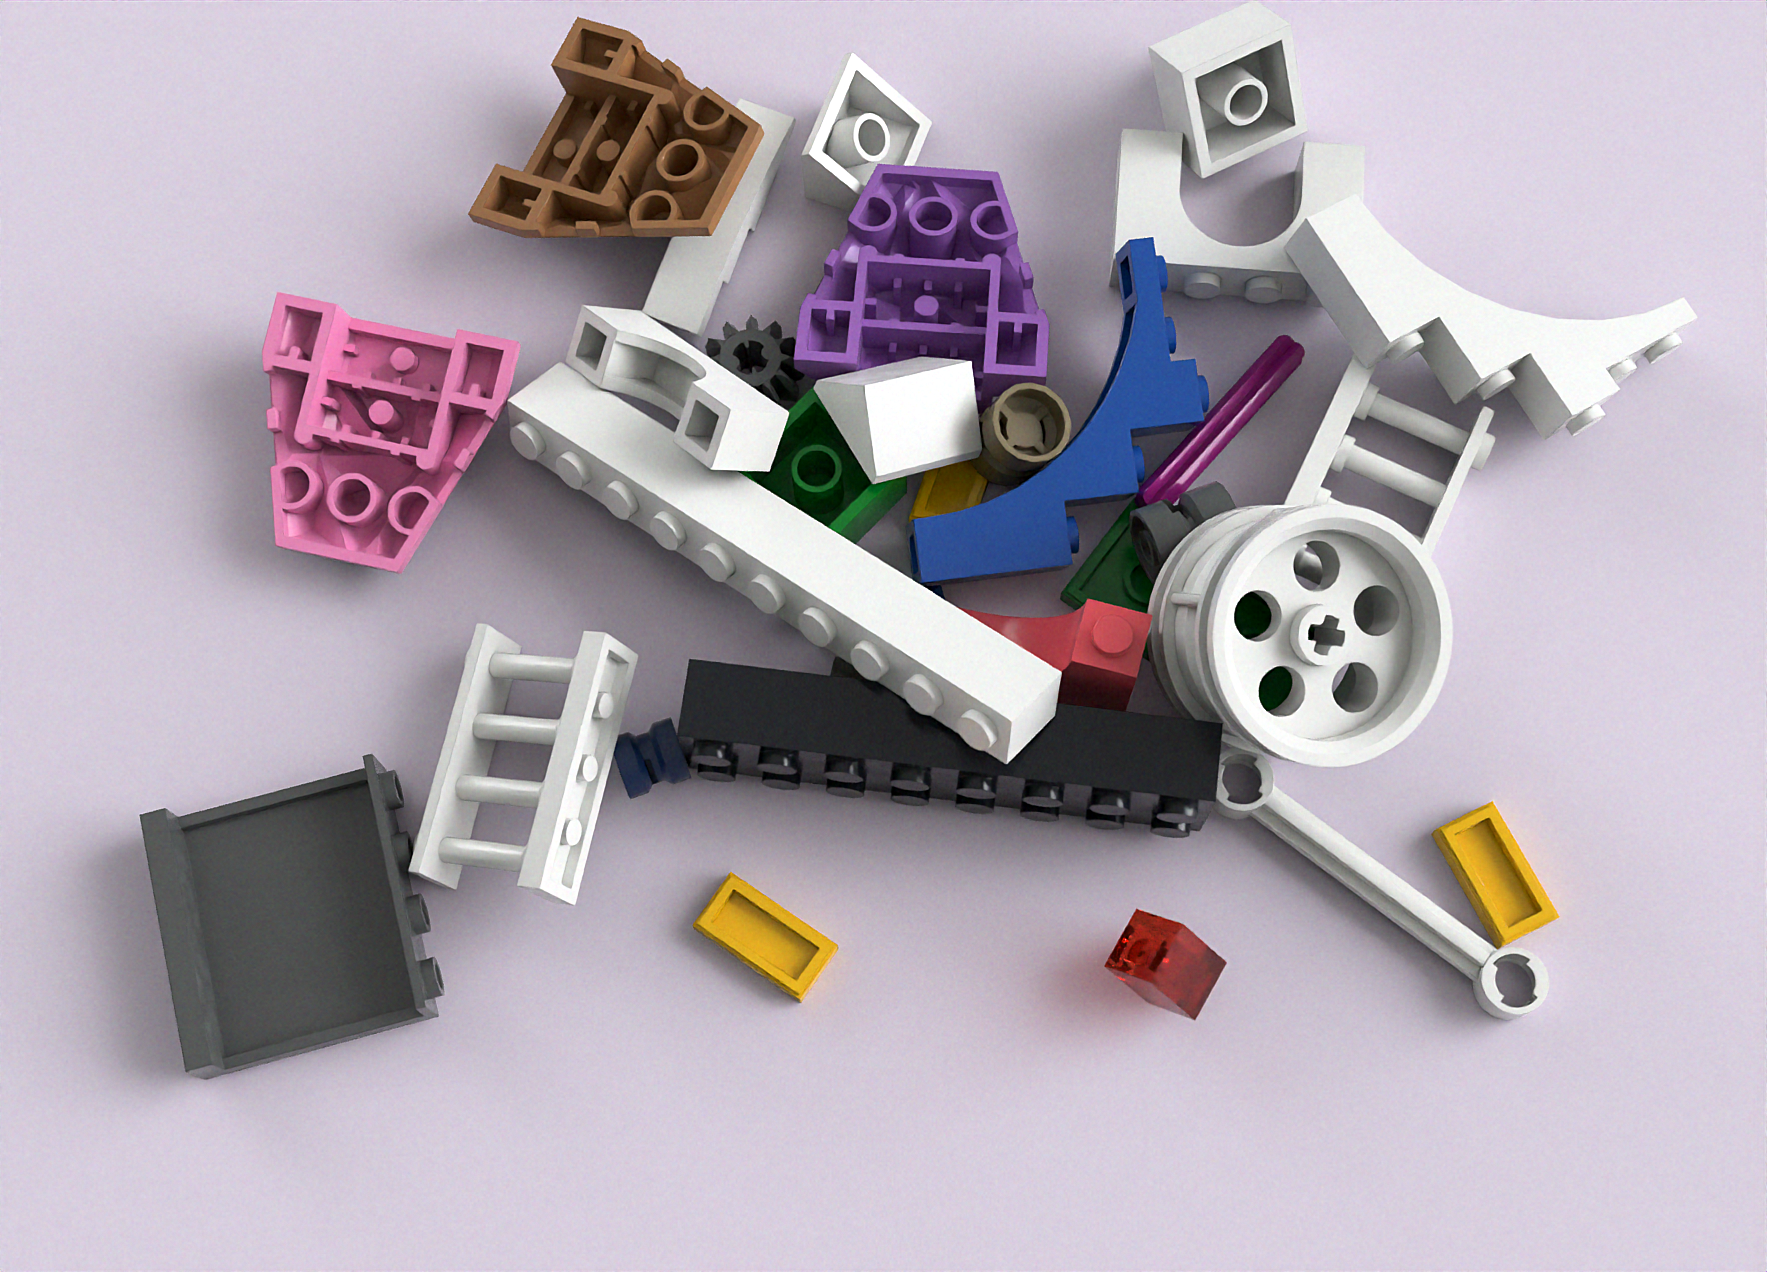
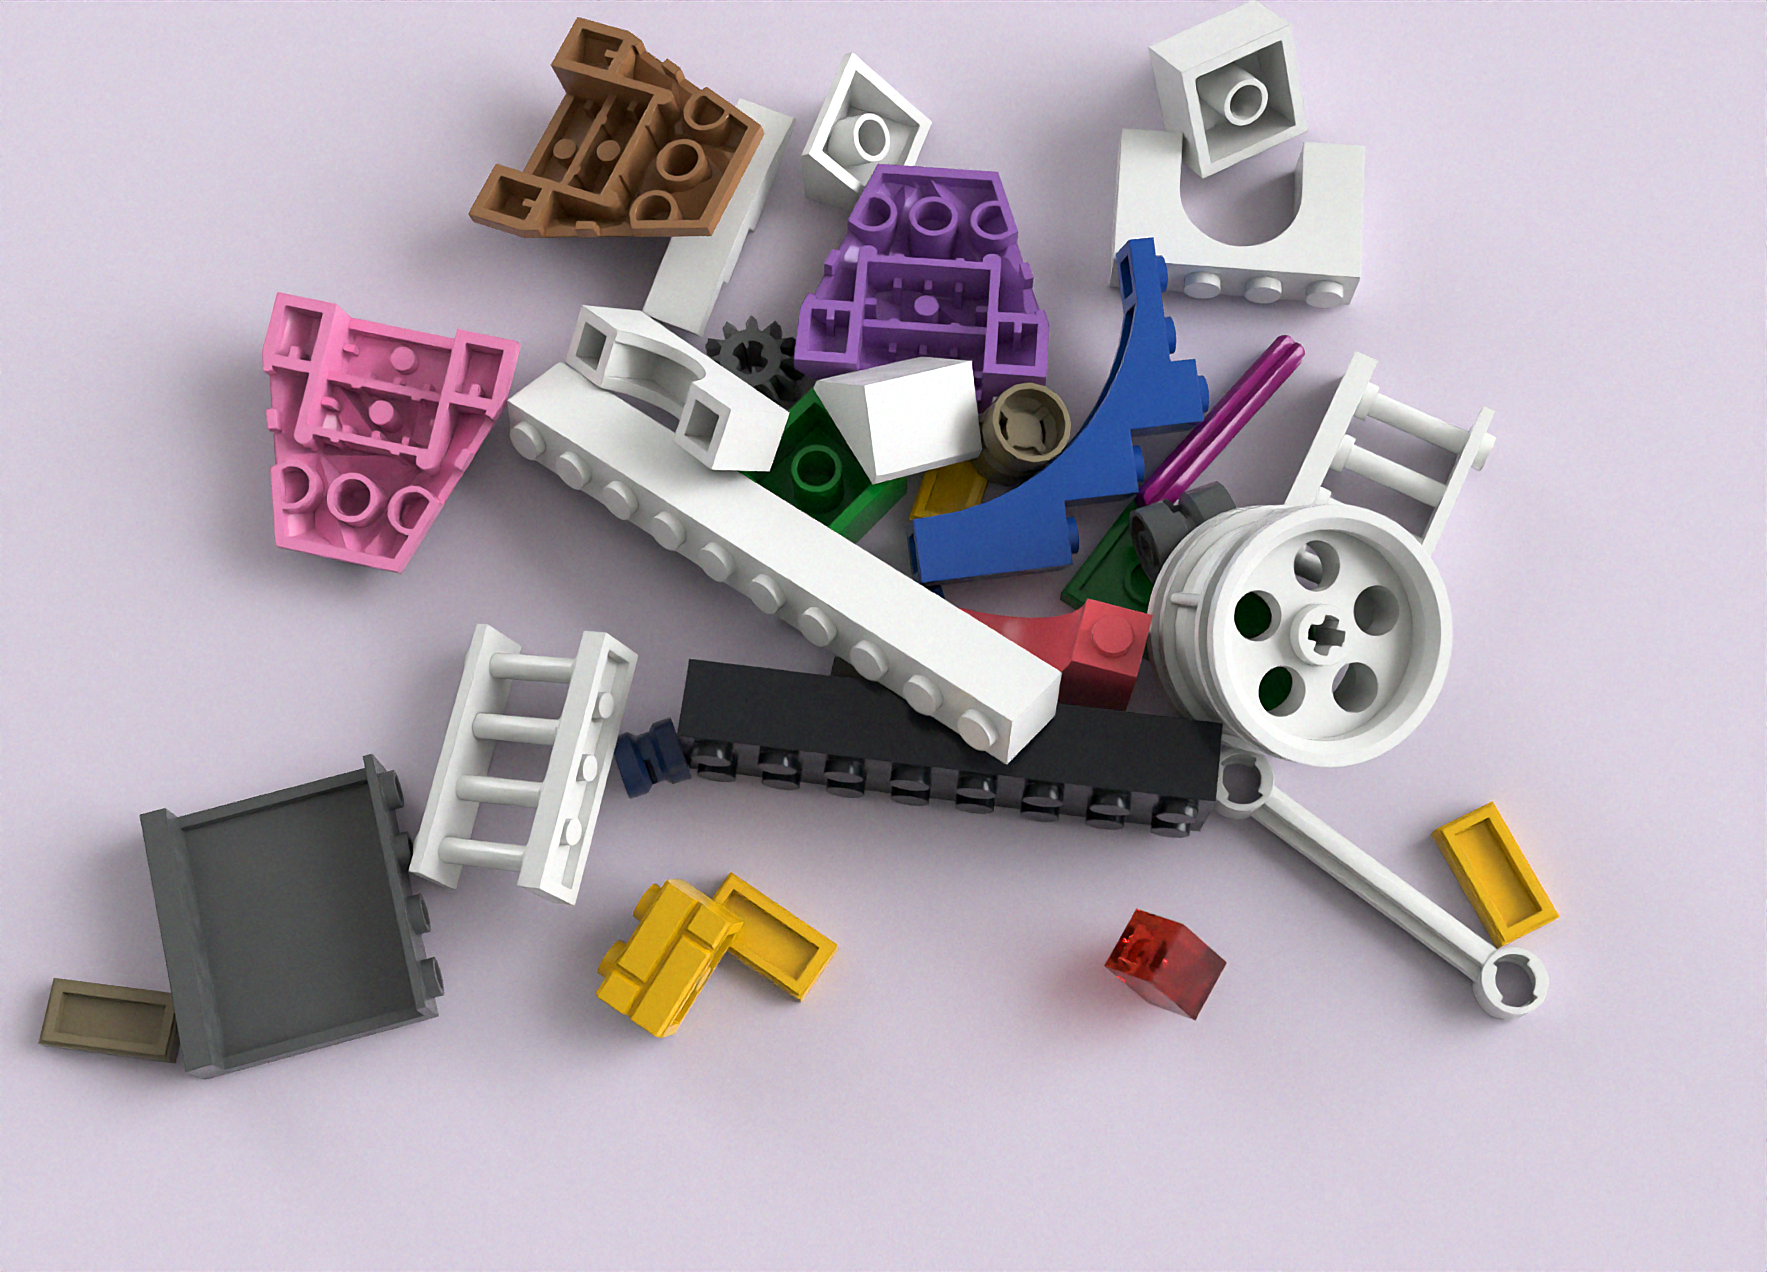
(111, 1021): none -> dark tan tile
(667, 956): none -> yellow brick
(1399, 306): white arch -> none

